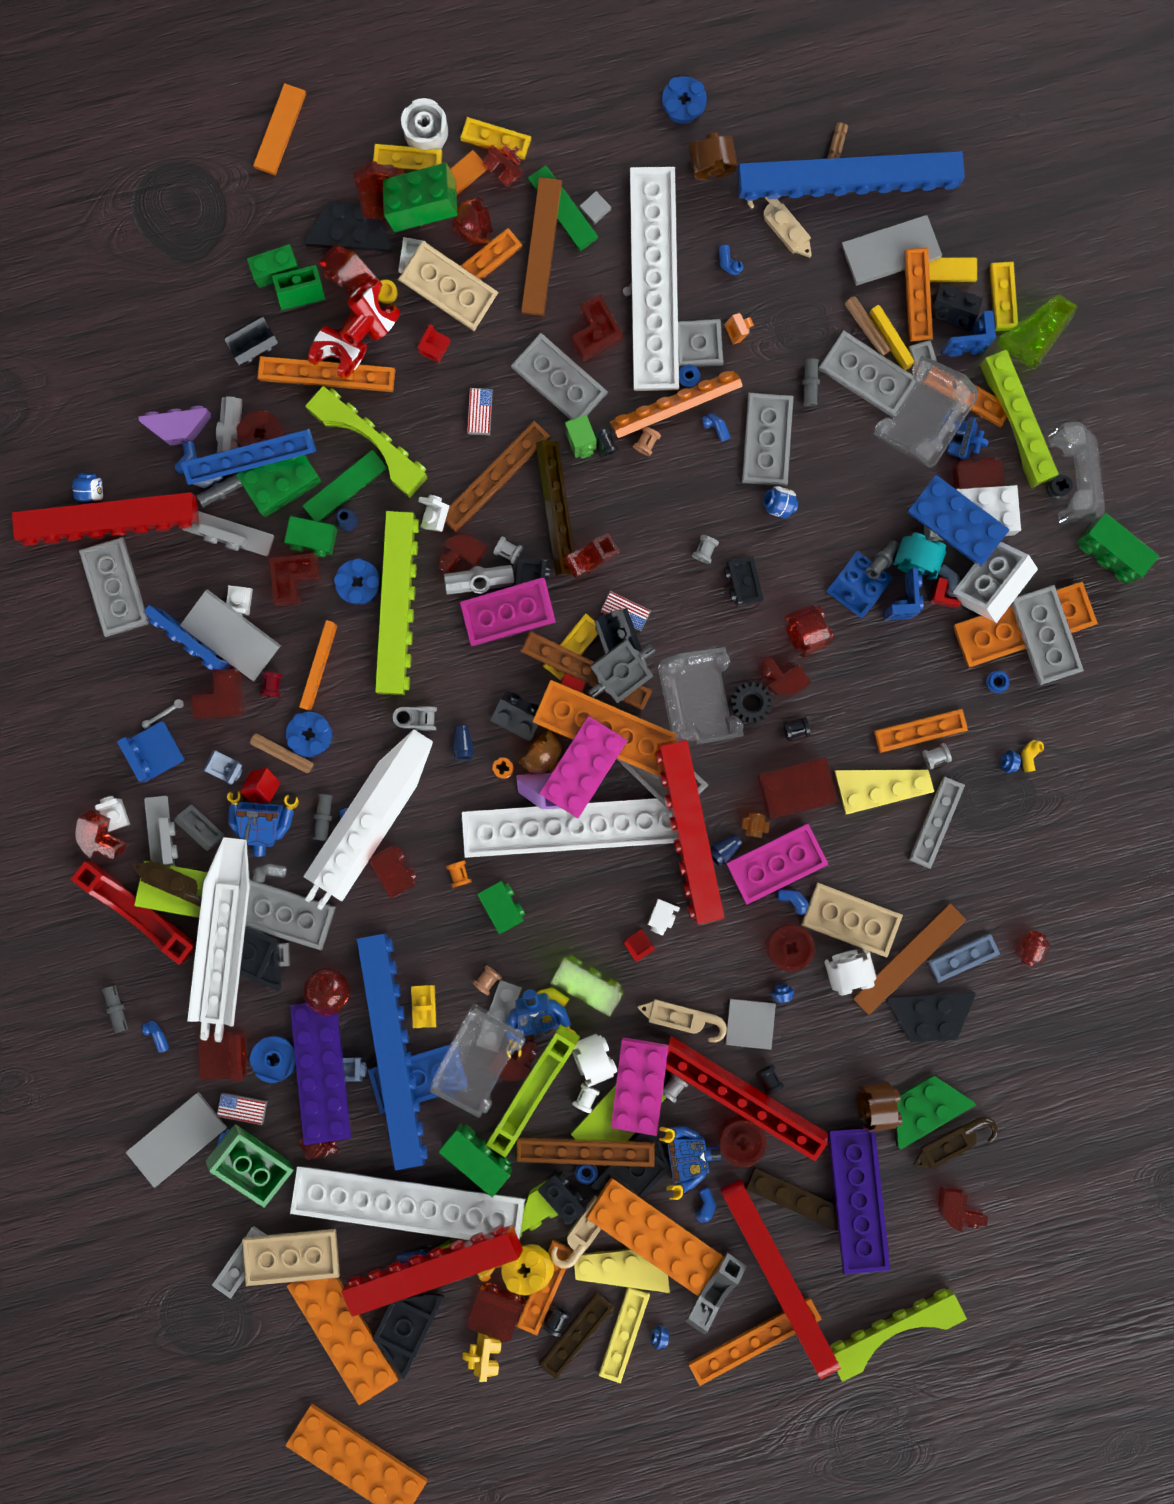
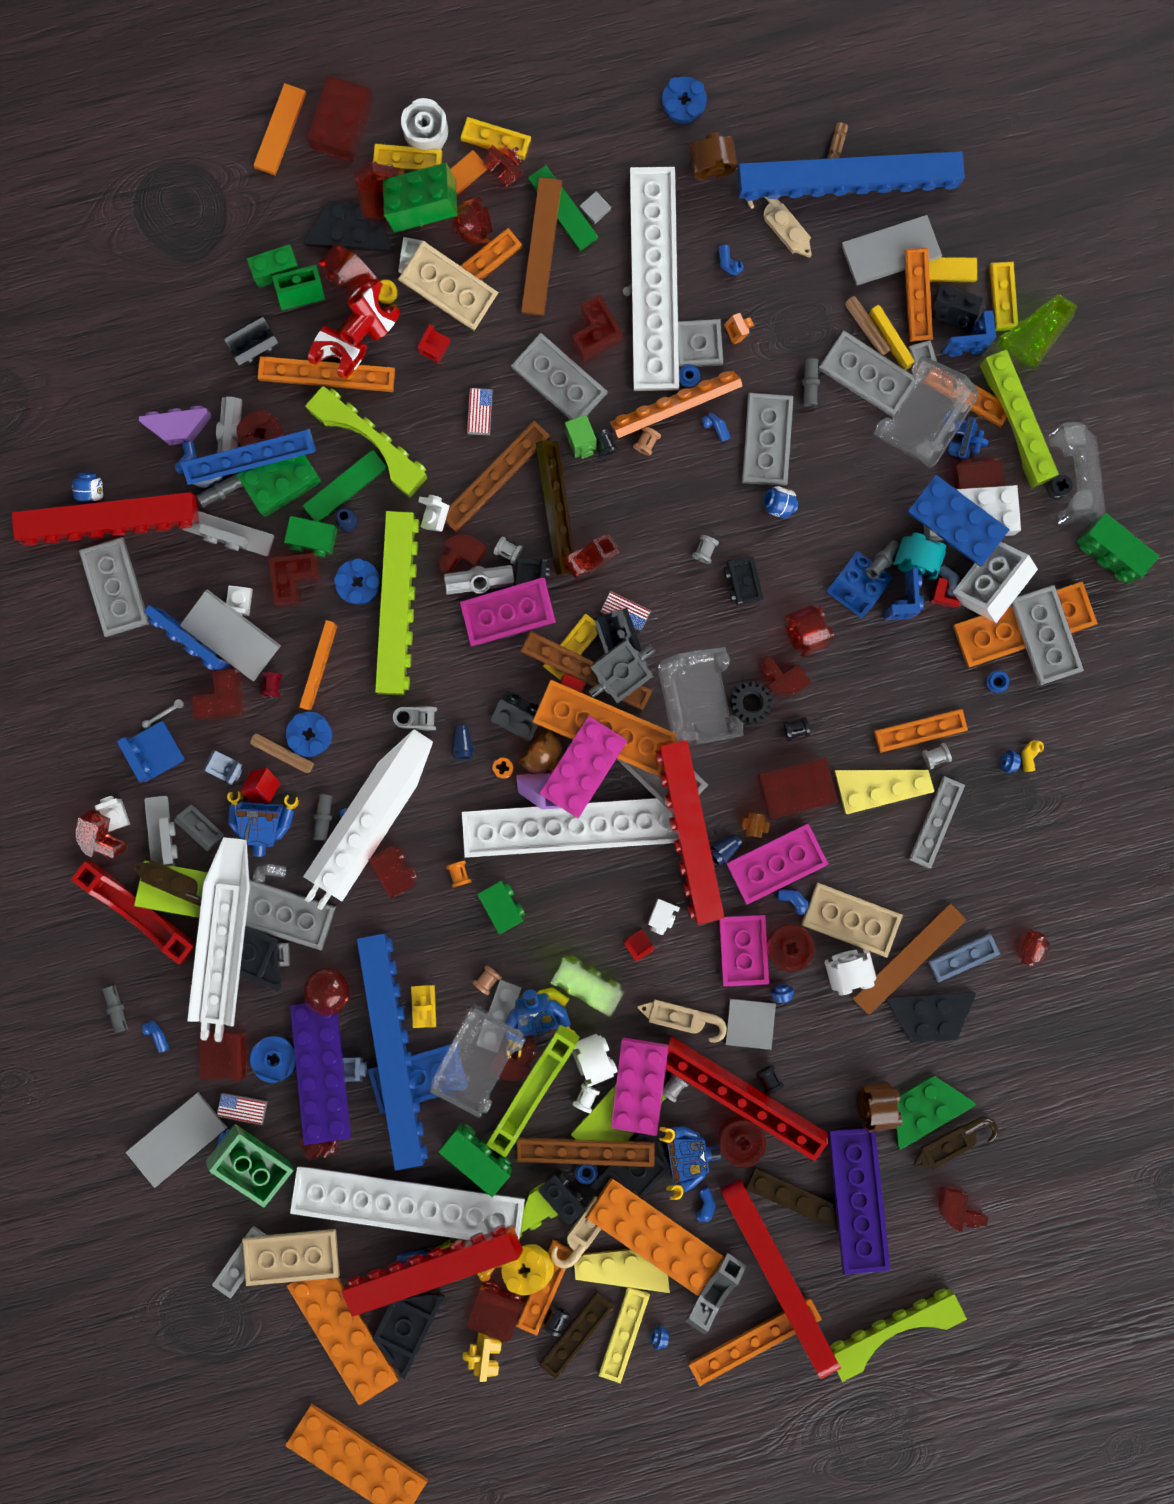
(340, 118): none -> clear red brick
(744, 950): none -> dark pink plate

